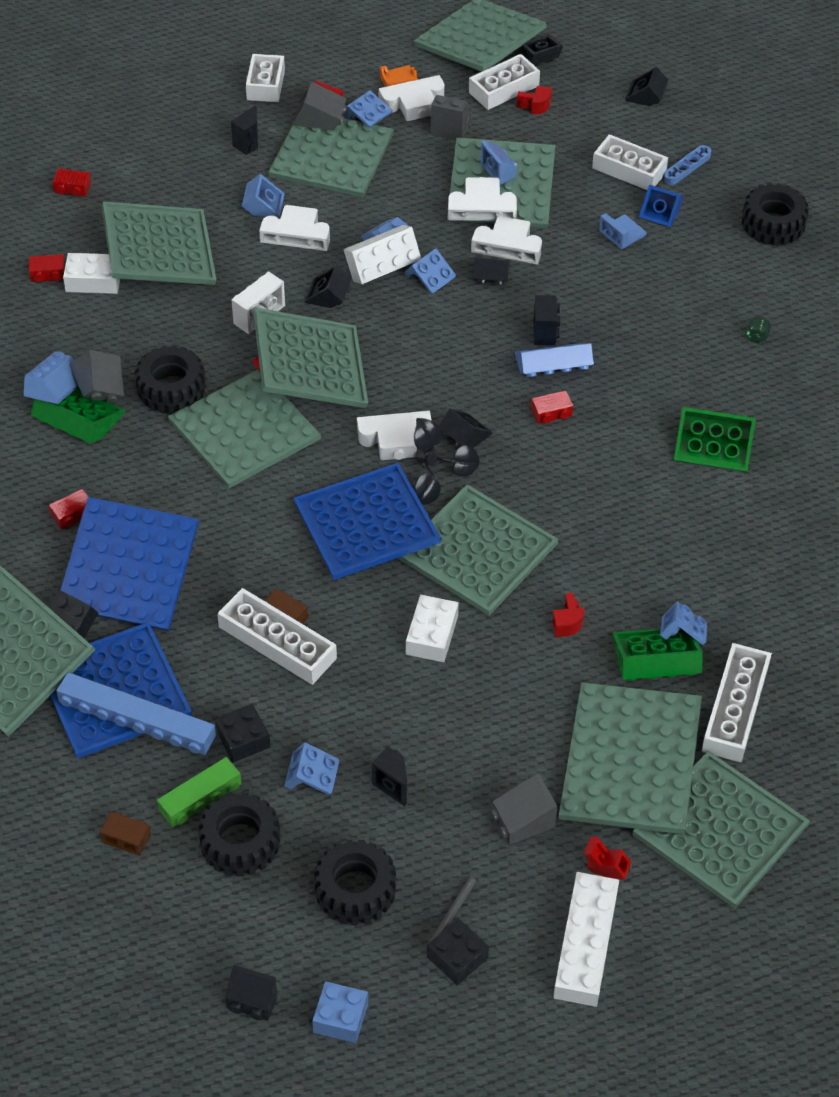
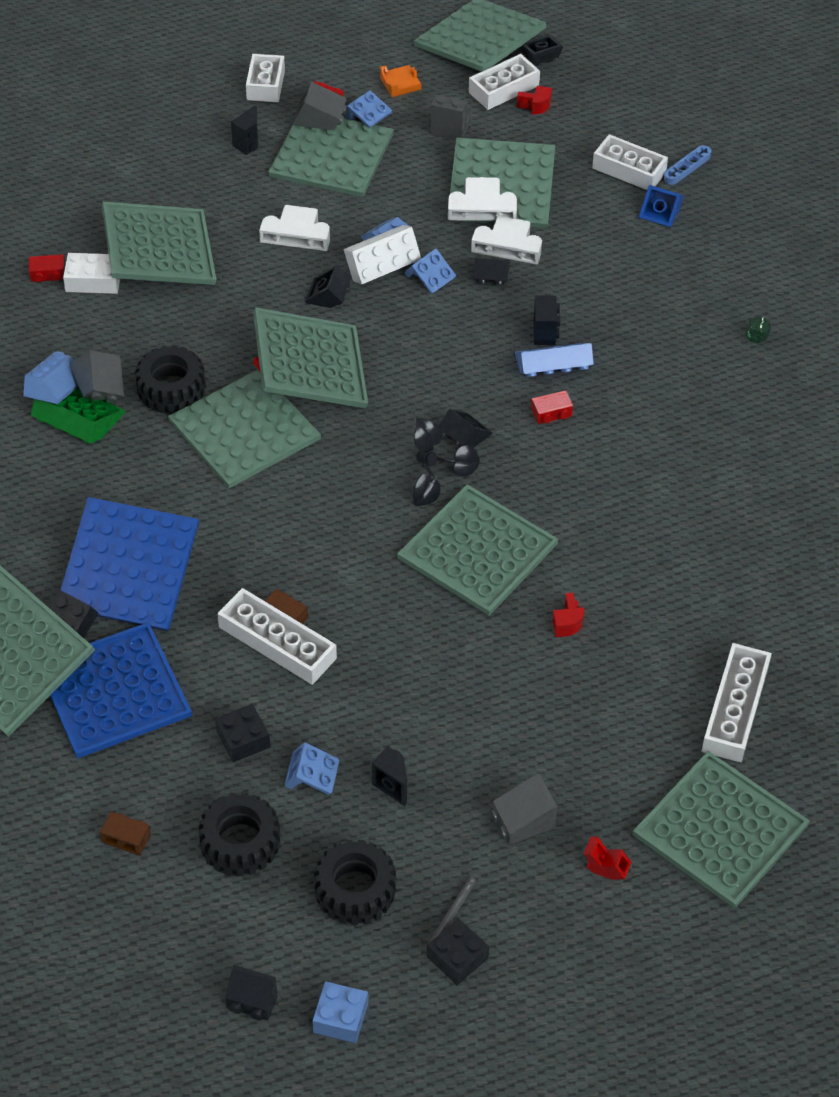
(69, 509): red brick -> none
(71, 182): red brick -> none
(136, 713): medium blue brick -> none
(199, 792): bright green brick -> none
(263, 197): medium blue slope -> none
(264, 294): white brick -> none
(366, 521): blue plate -> none
(391, 432): white brick -> none
(413, 97): white brick -> none
(432, 628): white brick -> none
(497, 162): medium blue slope -> none
(586, 939): white brick -> none
(621, 230): medium blue bracket -> none
(631, 758): sand green plate -> none
(647, 88): black slope -> none
(651, 656): green slope -> none
(682, 617): medium blue bracket -> none
(714, 439): green slope -> none
(777, 200): black tyre -> none

